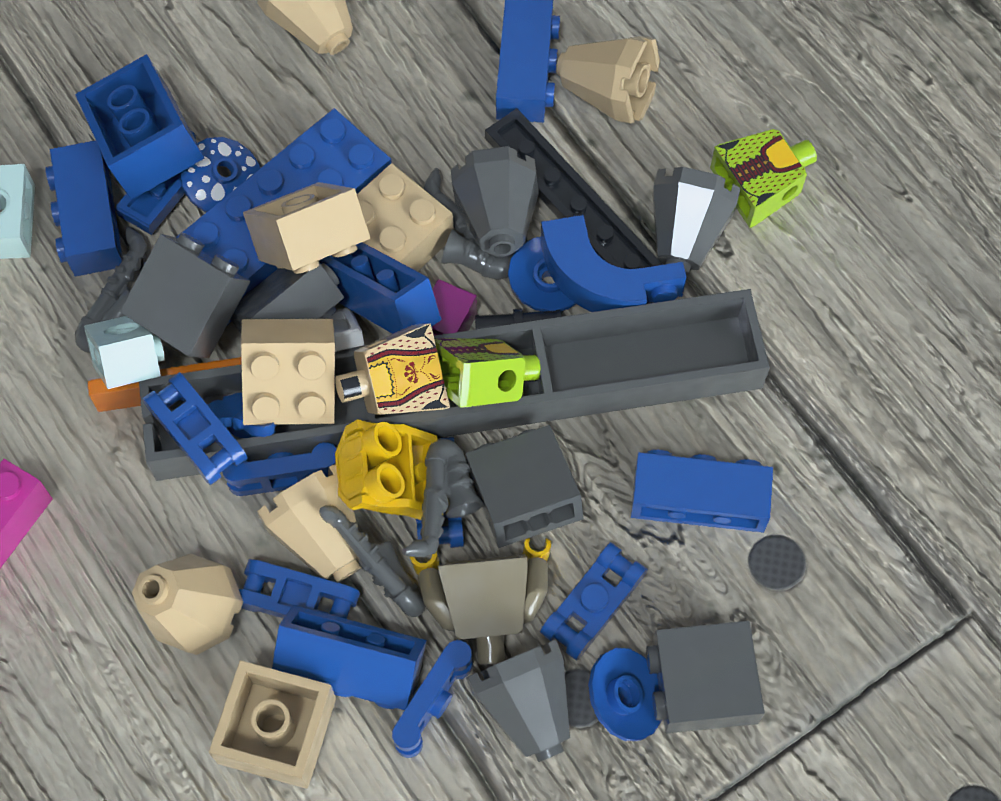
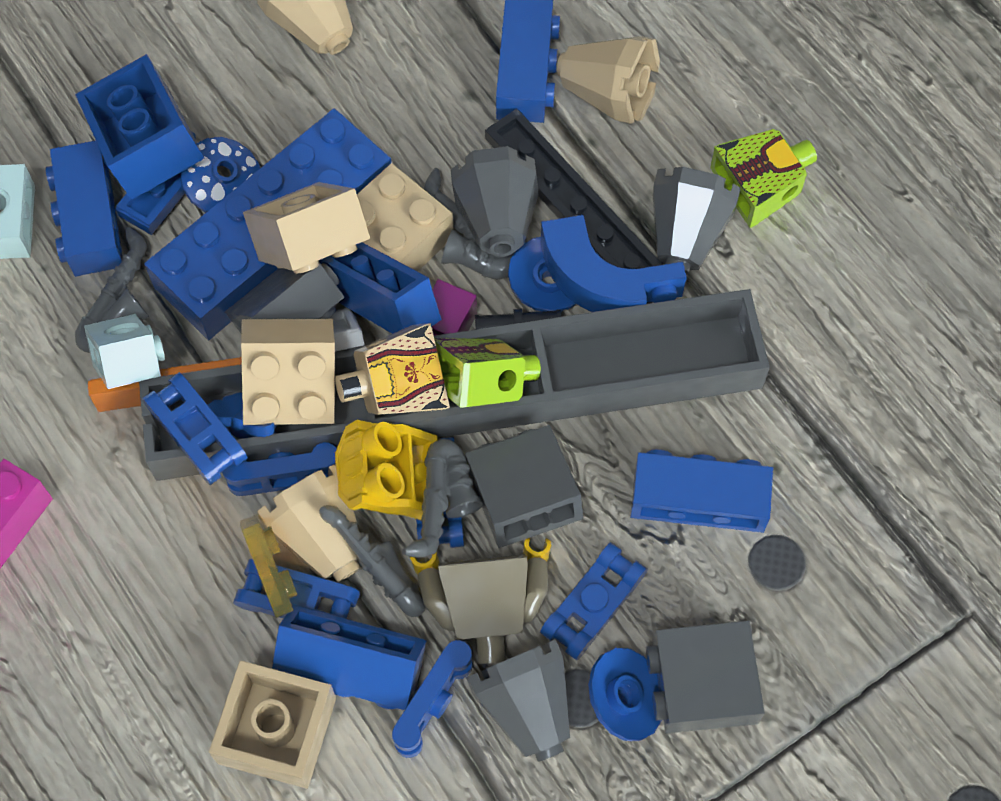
(185, 295): dark grey brick -> none
(188, 602): tan cone -> none
(262, 546): none -> clear yellow wing

